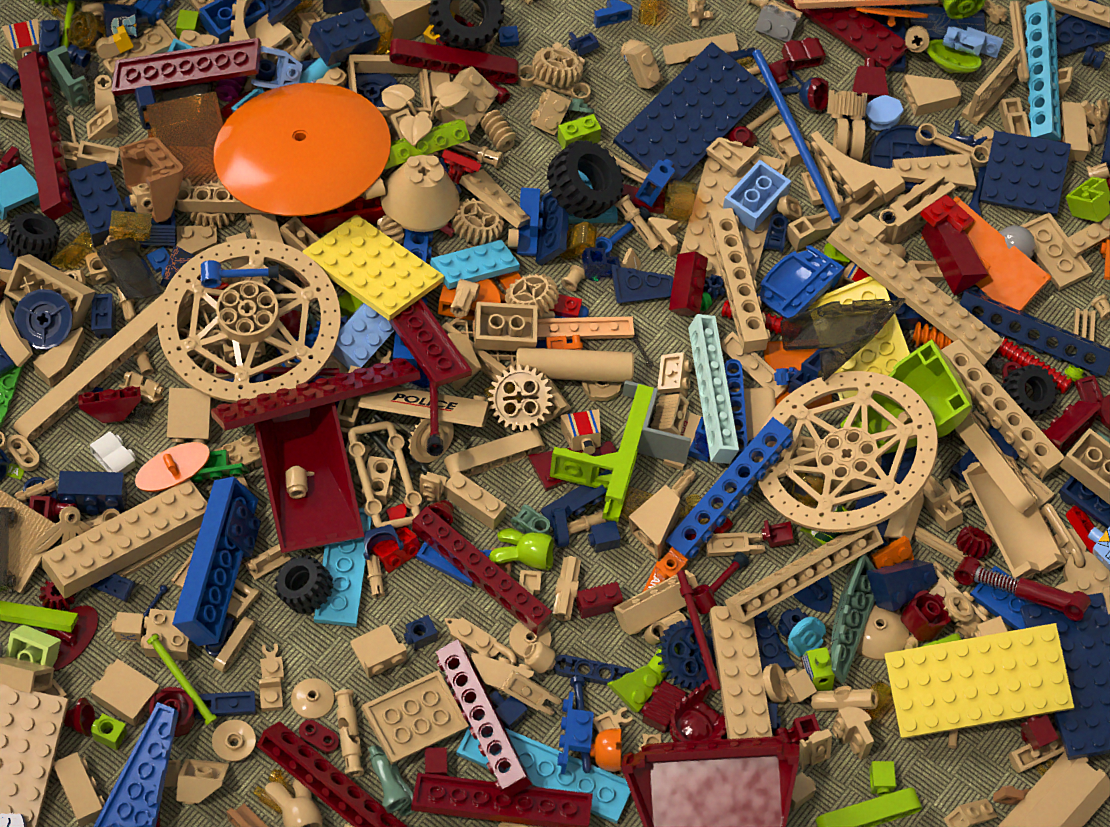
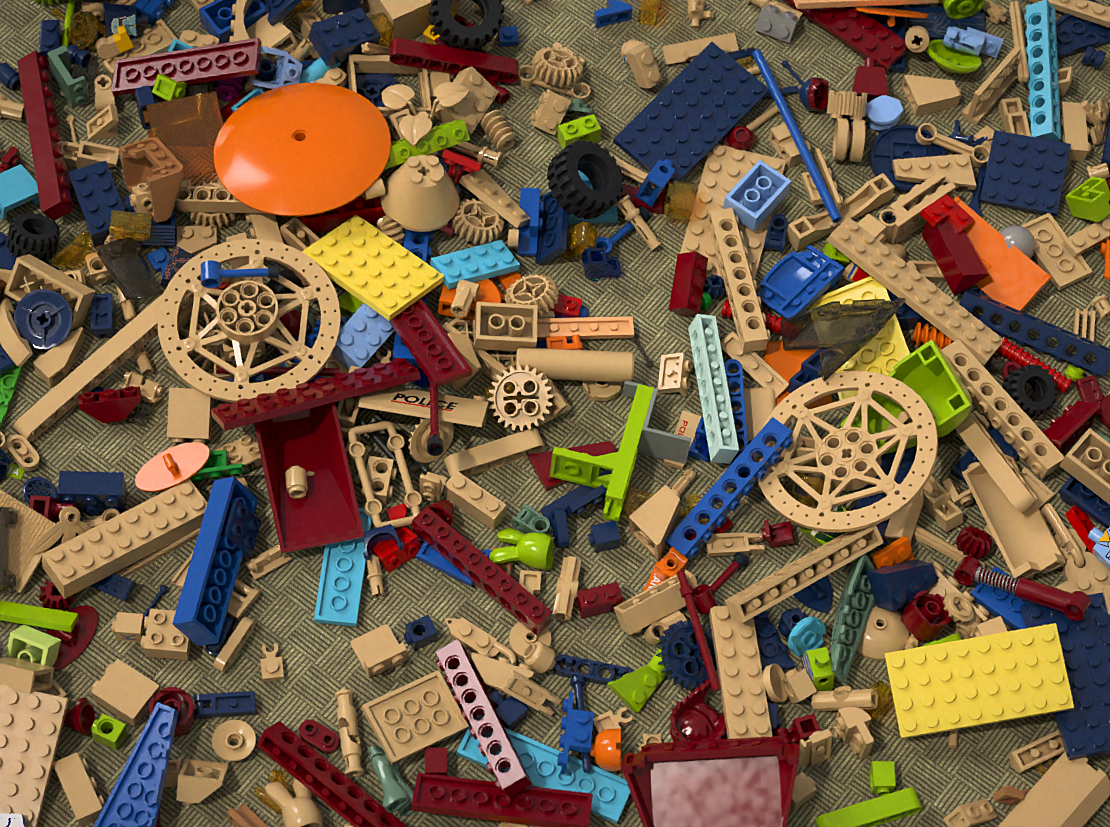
(22, 38): torso -> none
(36, 490): tan axle -> none
(112, 455): white brick -> none
(154, 641): lime bar -> none
(168, 88): none -> lime bracket
(187, 21): lime brick -> none
(270, 694): tan bracket -> none
(294, 575): black tyre -> none
(312, 707): tan dish -> none
(374, 49): none -> tan axle
(573, 278): tan bush -> none
(582, 430): tan torso -> none
(583, 44): dark blue bracket -> none
(585, 523): tan axle -> none
(631, 260): tan slope -> none
(637, 286): dark blue wing -> none
(659, 709): dark red brick -> none
(664, 232): tan slope -> none
(670, 413): tan brick -> none
(731, 154): tan wing -> none
(780, 70): dark red piece -> none
(783, 375): blue bar -> none
(789, 207): tan plate -> none
(804, 53): dark red brick -> none
(857, 176): tan arch -> none
(1038, 732): dark red brick -> none

